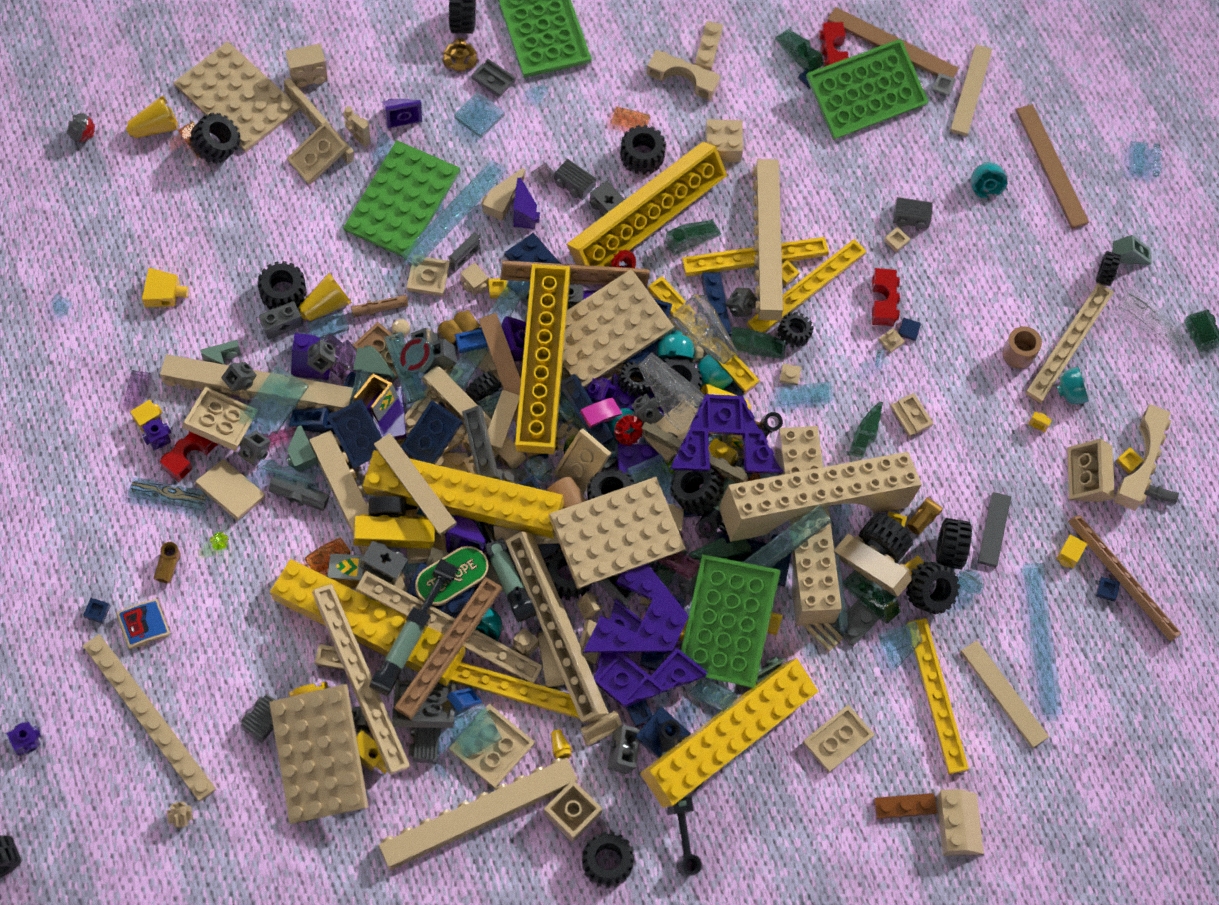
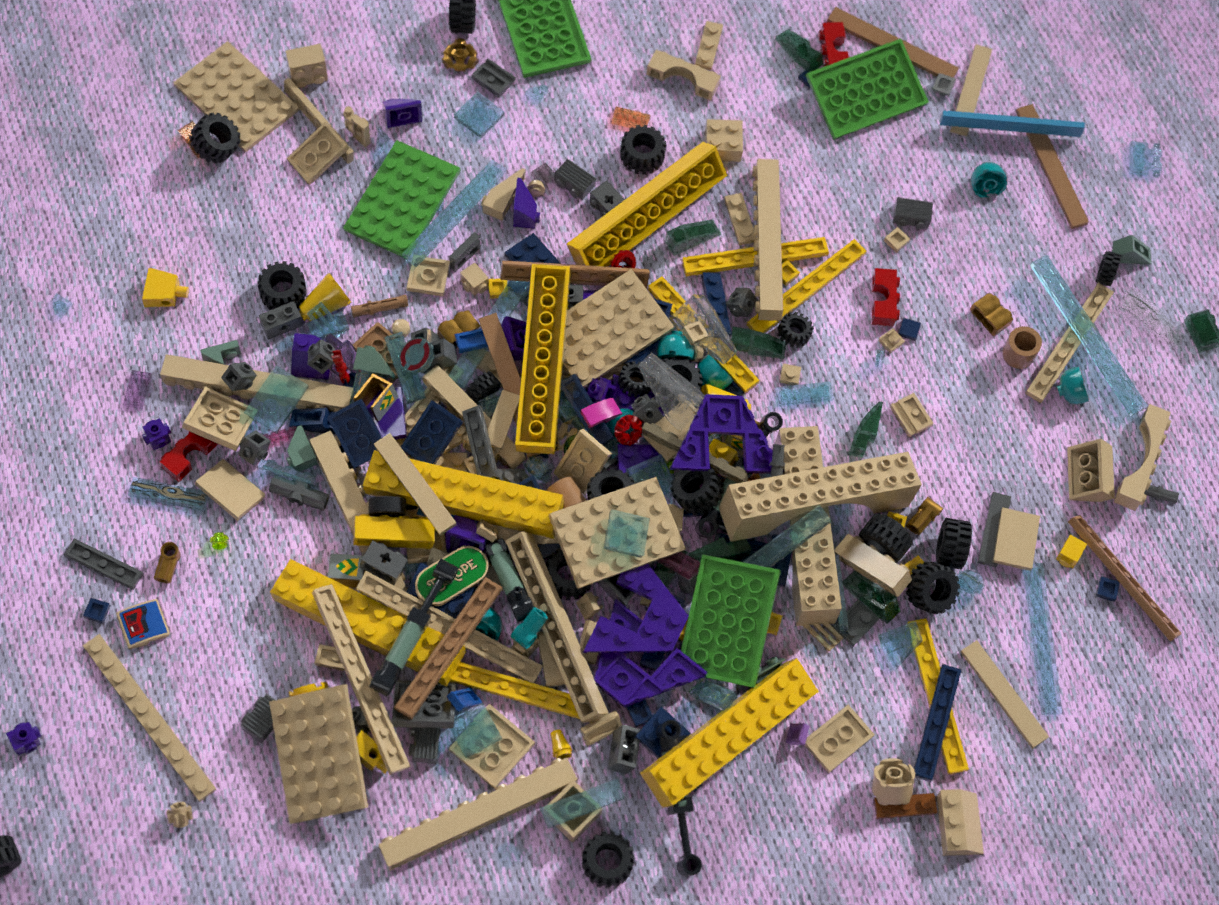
(81, 128): dark grey piece -> none
(103, 564): none -> dark grey tile
(145, 413): yellow brick -> none
(153, 120): yellow cone -> none
(315, 309): none -> clear light blue tile
(319, 558): clear orange slope -> none
(340, 366): none -> red piece
(487, 530): none -> tan tile
(526, 632): none -> teal piece
(536, 188): none -> tan plate
(582, 803): none -> clear light blue tile
(626, 533): none -> clear light blue plate
(695, 332): none -> tan plate
(740, 218): none -> tan plate
(777, 460): none -> dark grey pin
(797, 734): none -> medium lavender tile
(893, 782): none -> tan brick
(936, 722): none -> dark blue tile
(991, 314): none -> pearl gold brick
(1012, 123): none -> dark azure tile
(1016, 539): none -> tan tile
(1040, 421): yellow plate -> none
(1089, 335): none -> clear light blue plate
(1129, 460): yellow plate -> none

